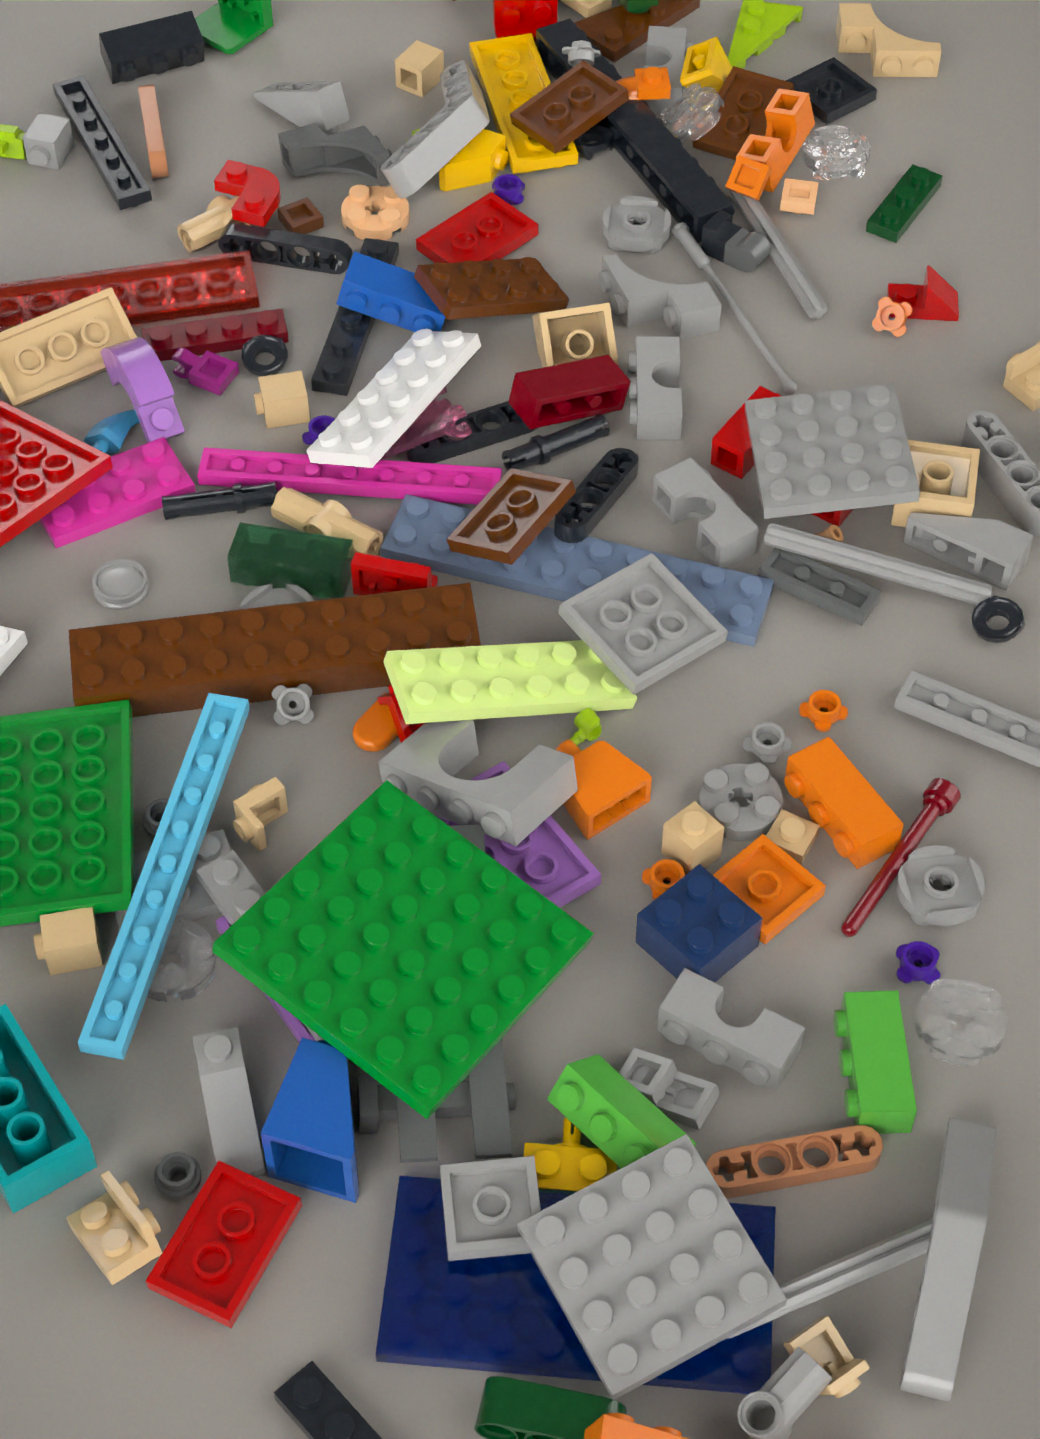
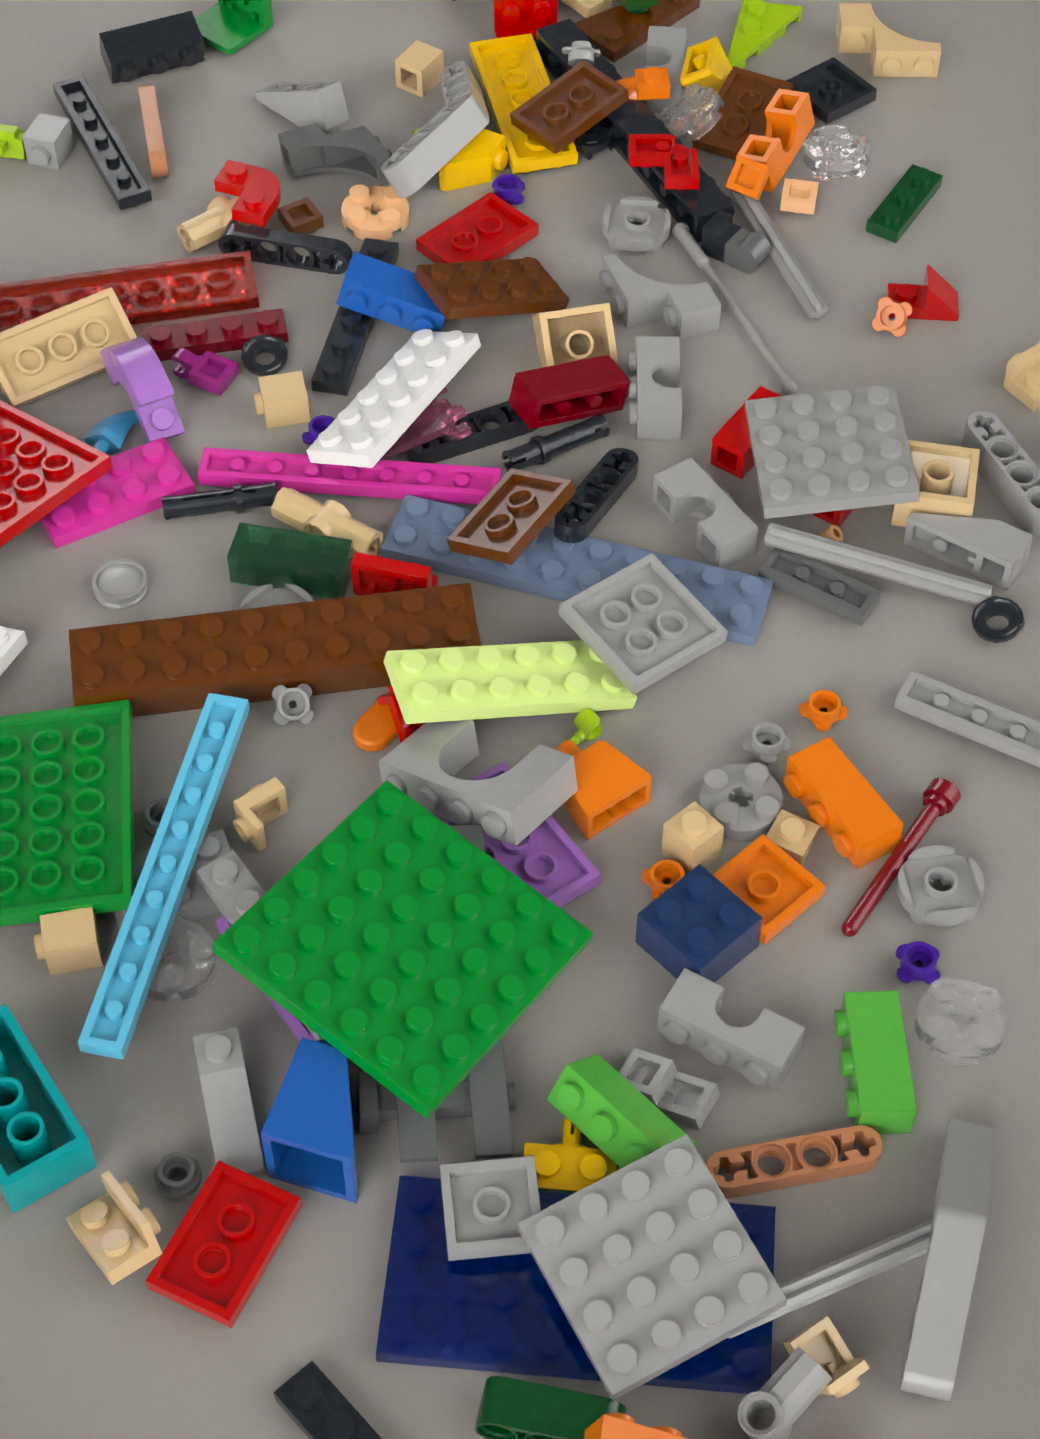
(660, 150): none -> red plate

